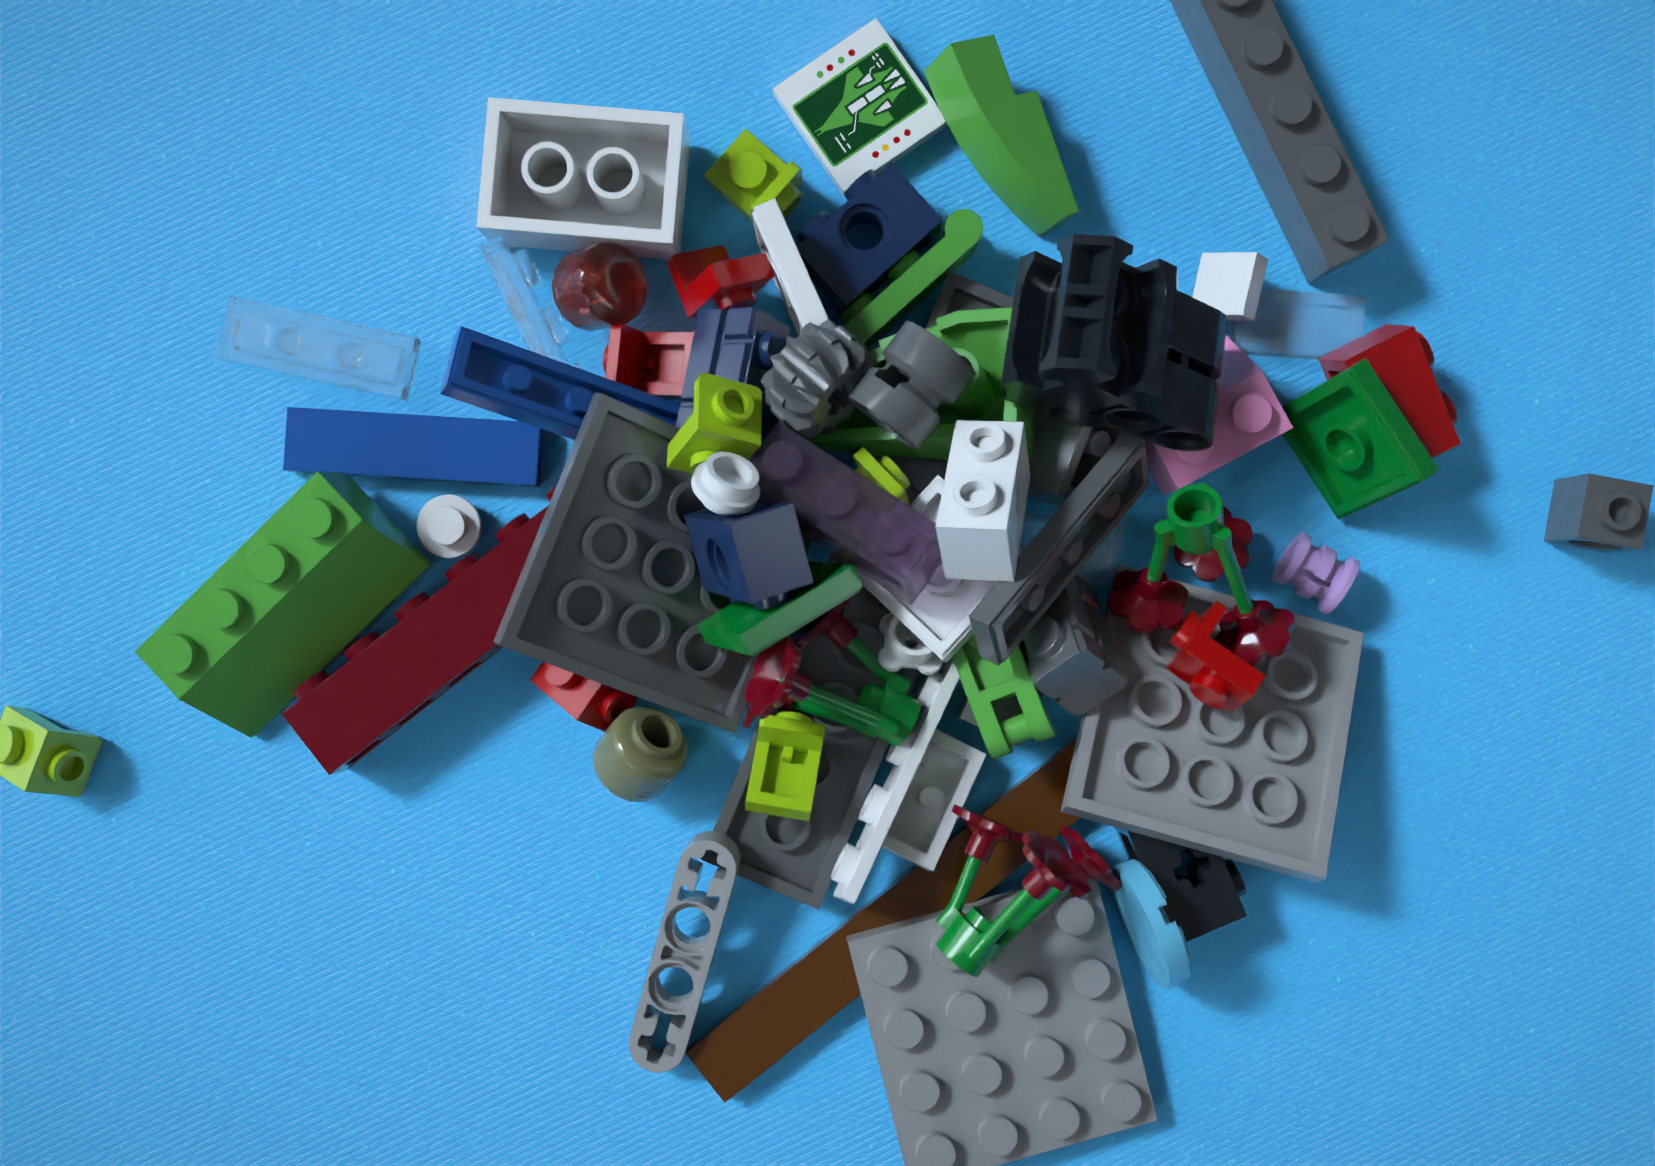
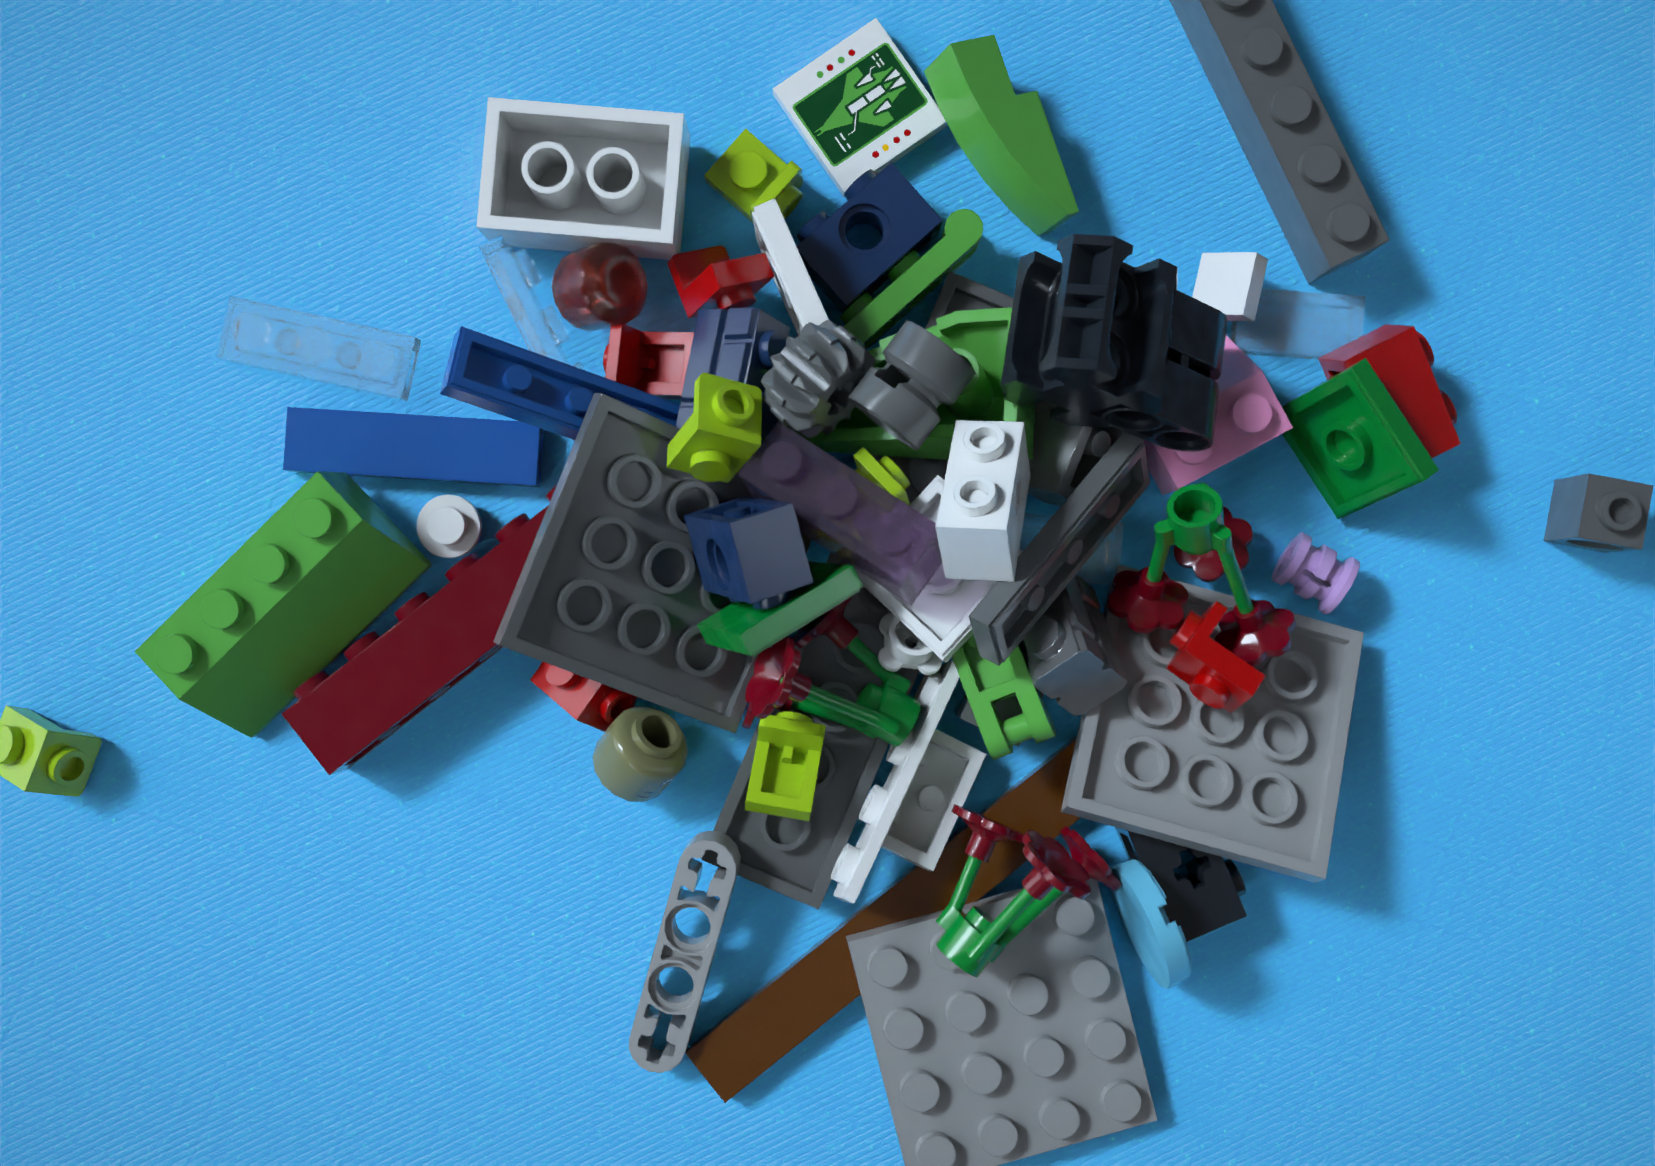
(726, 484): white plate -> none

